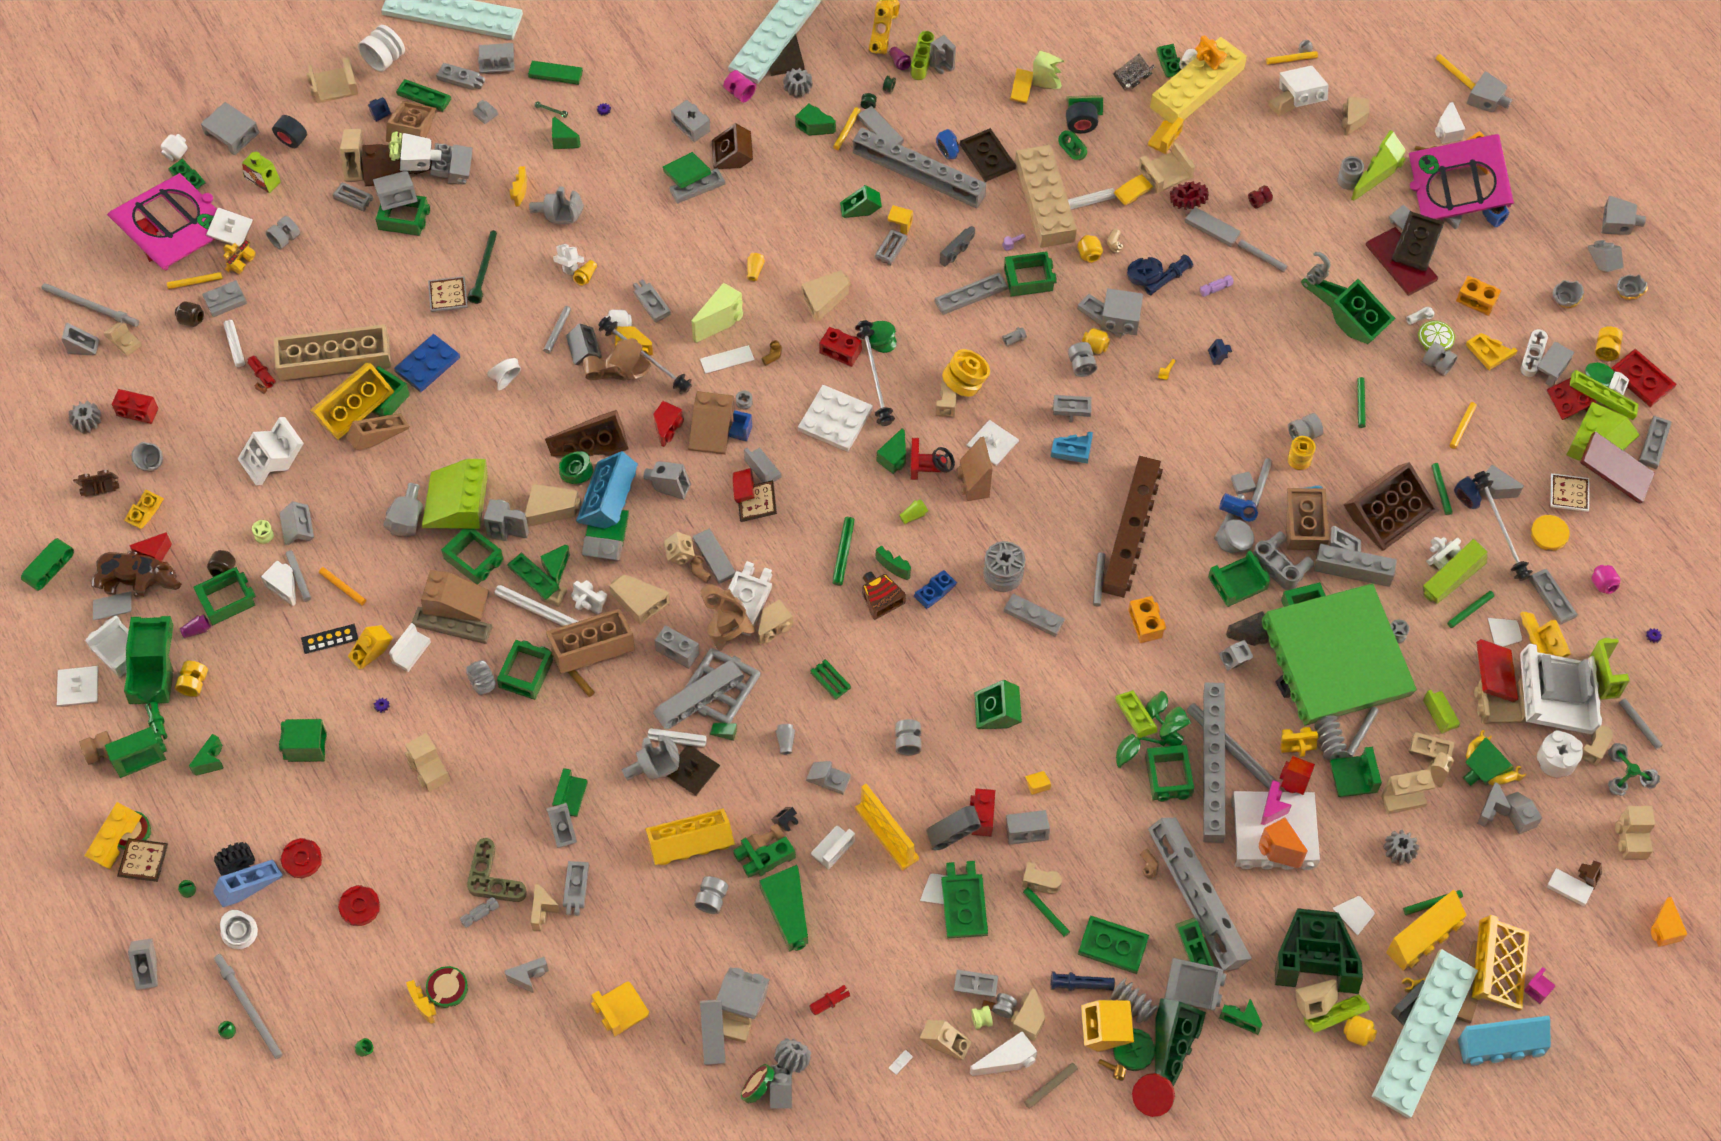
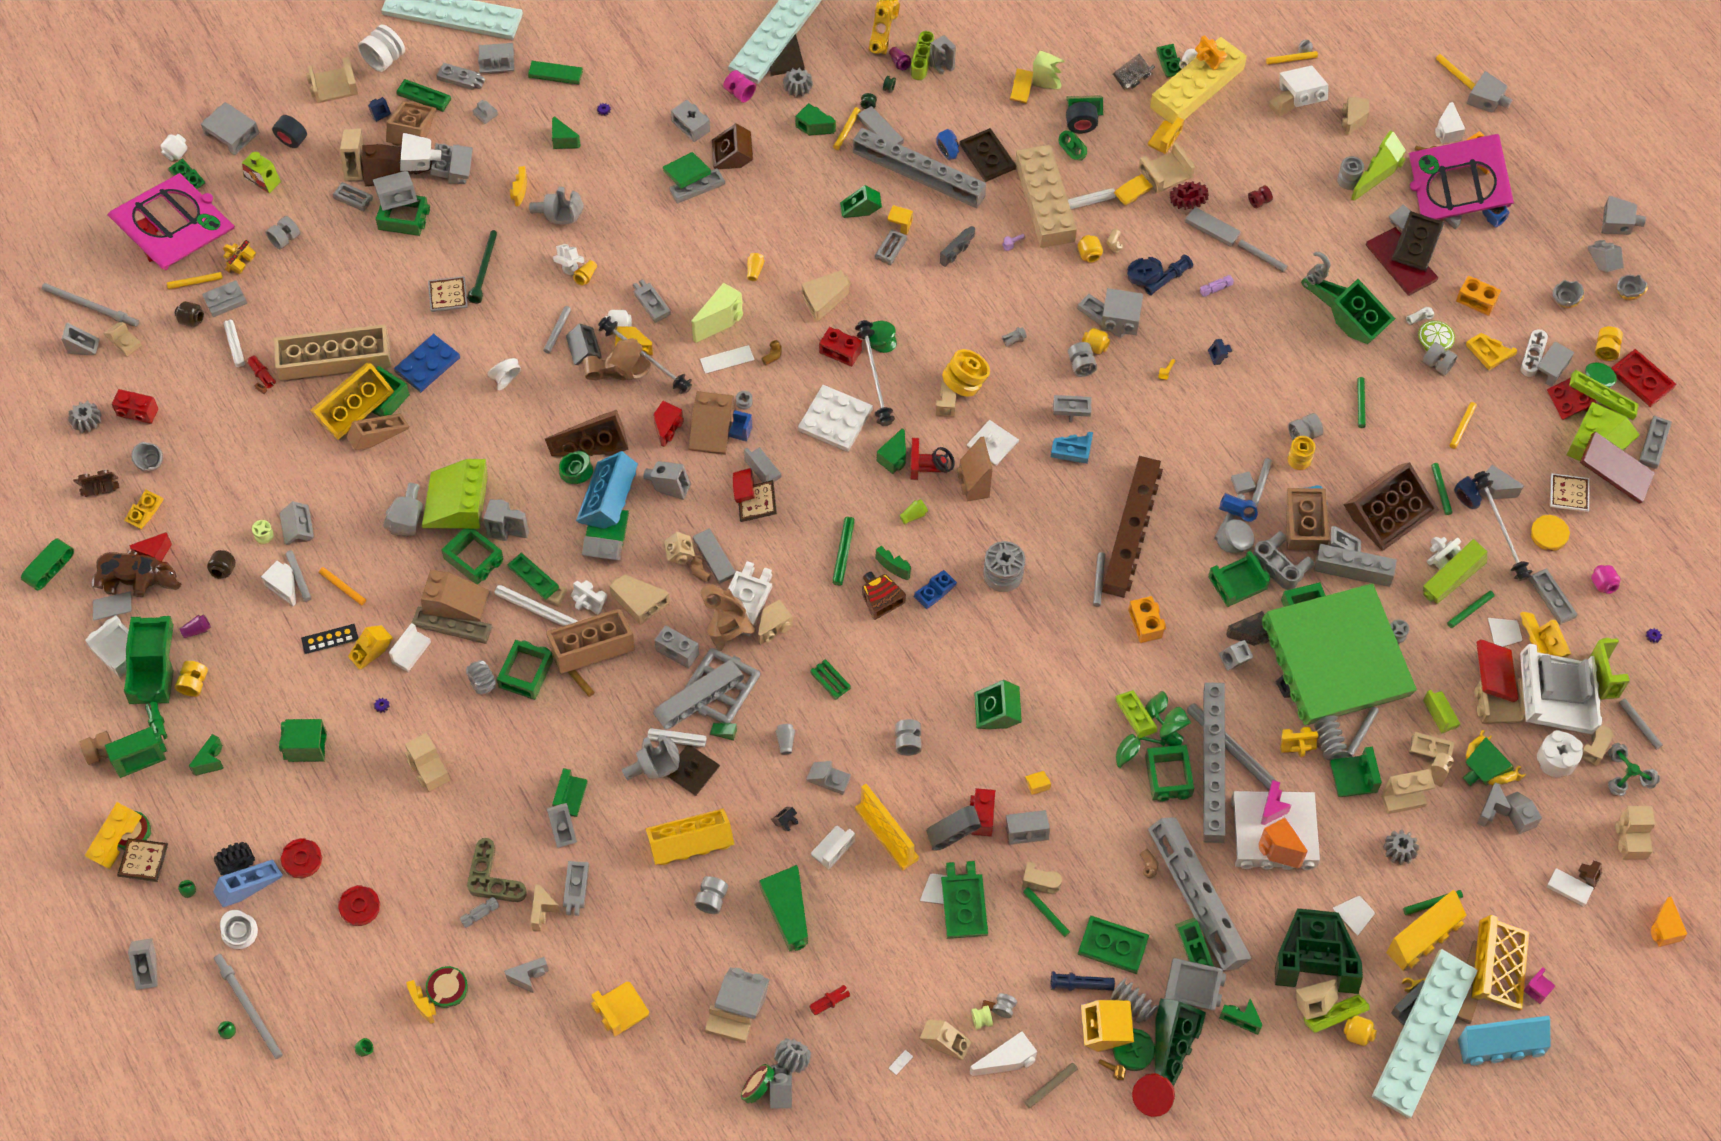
(77, 686): white piece -> none
(219, 582): green window -> none
(229, 227): white piece -> none
(270, 451): white bracket -> none
(395, 145): yellowish green axle -> none
(551, 504): tan slope -> none
(555, 562): green slope -> none
(563, 113): clear green hinge -> none
(712, 1031): light grey tile -> none
(764, 857): green hips -> none
(971, 293): light grey tile -> none
(976, 983): light grey hinge -> none
(1030, 260): green window -> none
(1031, 1016): tan slope -> none
(1034, 615): light grey plate -> none
(1296, 775): red brick -> none
(1619, 383): white tile -> none

